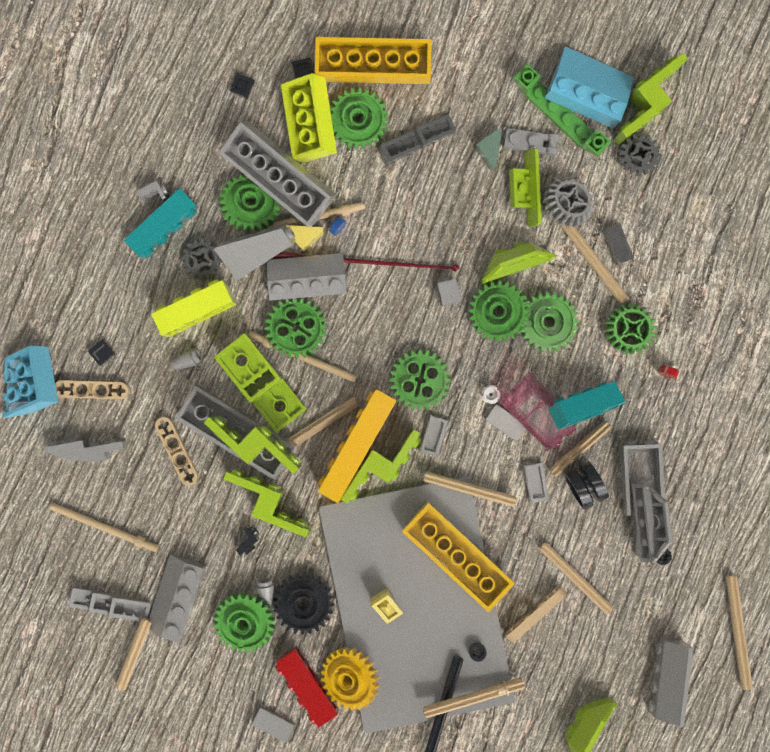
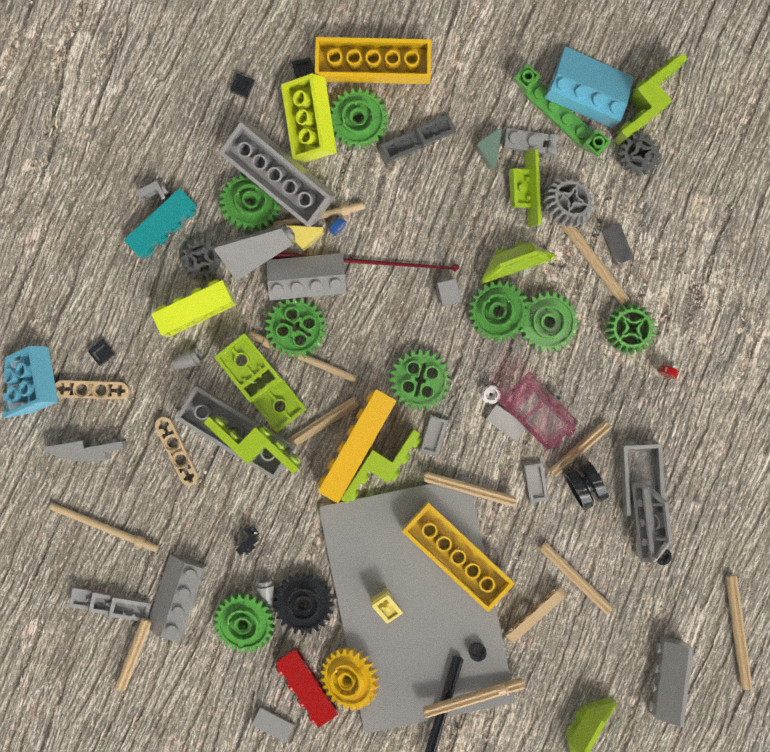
(268, 502): lime bracket -> none
(586, 405): teal brick -> none

